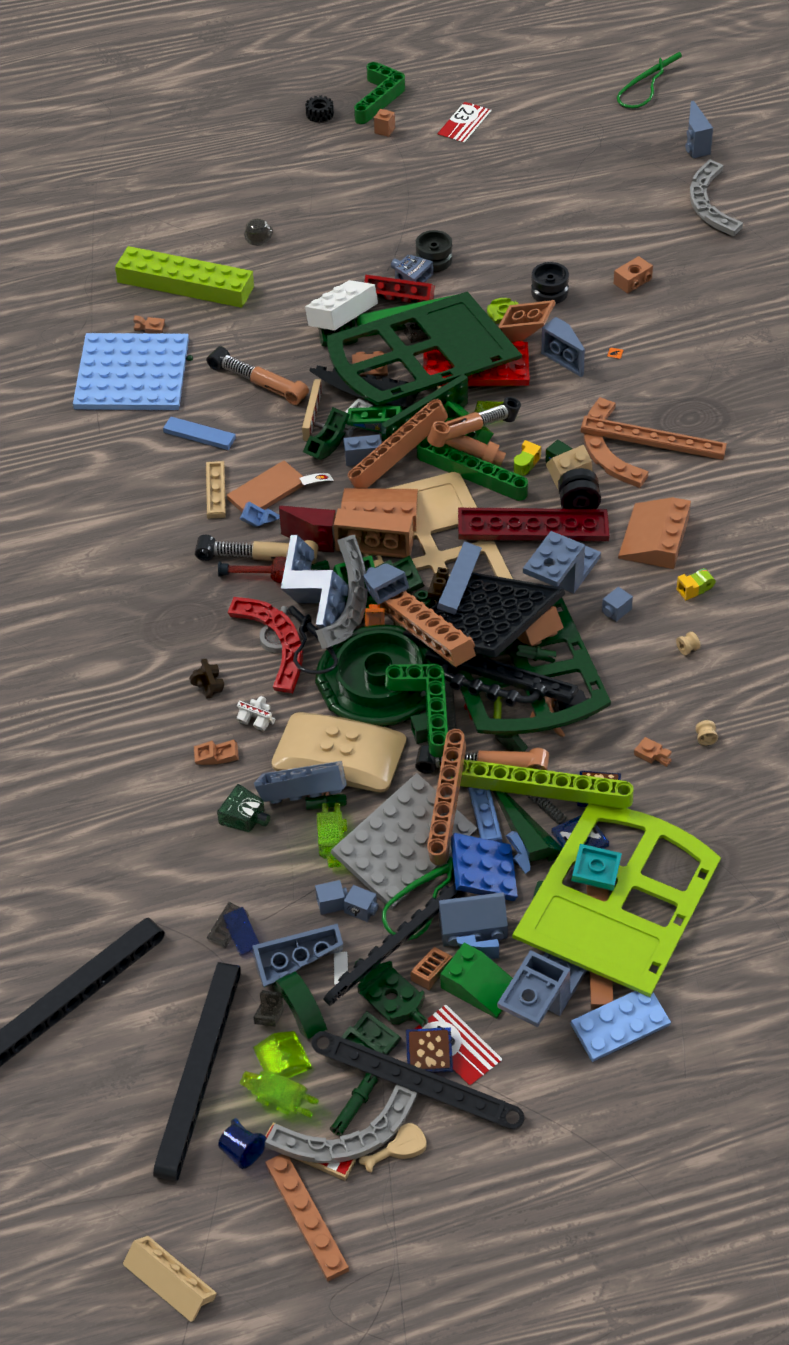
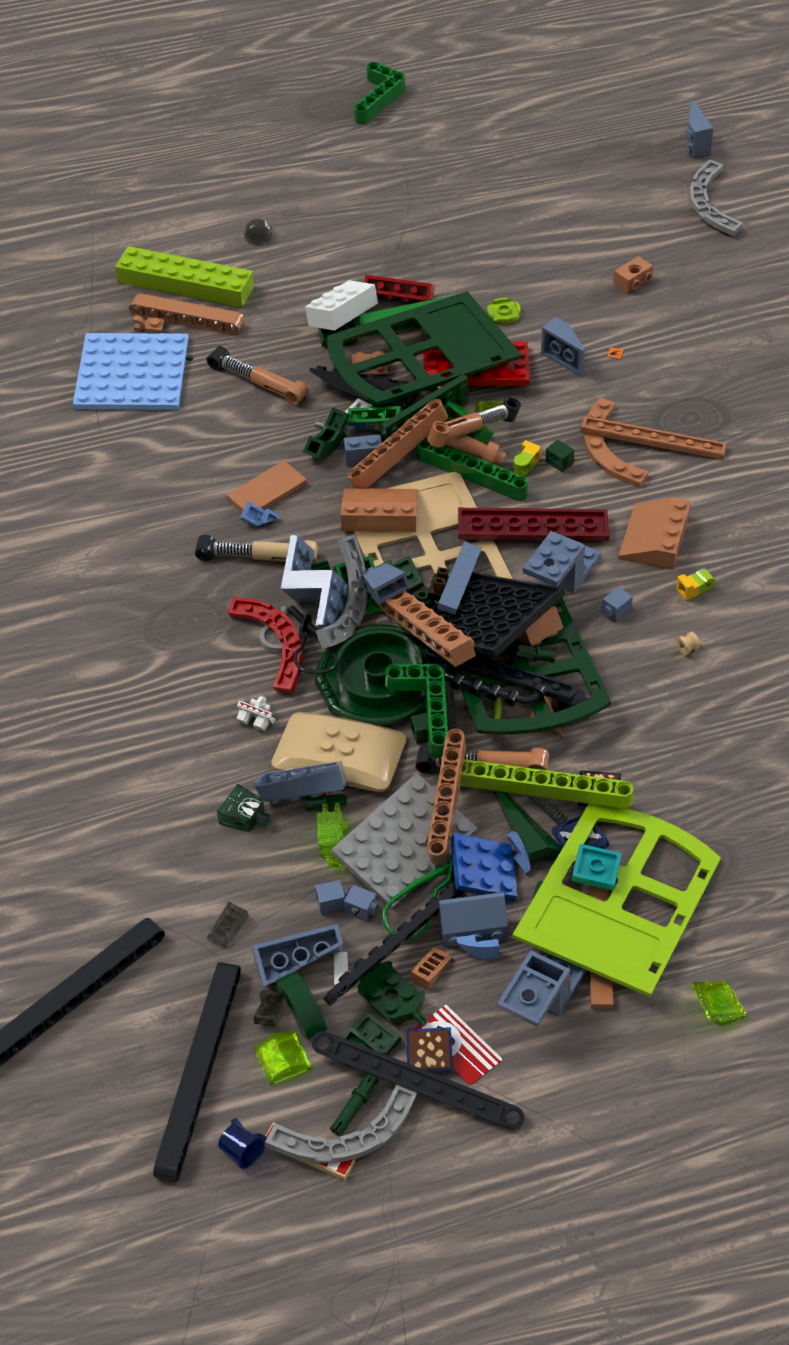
(168, 1277): tan panel -> none
(187, 314): none -> nougat beam
(199, 433): medium blue tile -> none
(205, 677): dark brown hips -> none
(210, 754): nougat slope -> none
(215, 489): tan tile -> none
(240, 930): clear blue tile -> none
(276, 569): clear red piece -> none
(278, 1091): clear neon green hinge -> none
(307, 1217): nougat plate -> none
(310, 525): dark red slope -> none
(312, 409): tan tile -> none
(315, 478): white sticker -> none
(319, 109): black tyre -> none
(374, 615): orange bracket -> none
(376, 532): nougat brick -> none
(384, 122): nougat brick -> none
(407, 1144): tan piece -> none
(413, 268): sand blue torso -> none
(414, 332): clear smoke slope -> none
(436, 247): pearl dark grey wheel -> none
(464, 122): sticker -> none
(475, 979): green slope -> none
(485, 814): medium blue tile -> none
(512, 742): dark green slope -> none
(525, 319): nougat slope -> none
(550, 282): black wheel -> none
(567, 461): tan slope -> none
(579, 489): black wheel -> none
(619, 1024): light blue plate -> none
(651, 750): nougat plate -> none
(659, 66): green piece -> none
(706, 732): tan wheel -> none
(718, 1001): none -> clear neon green slope

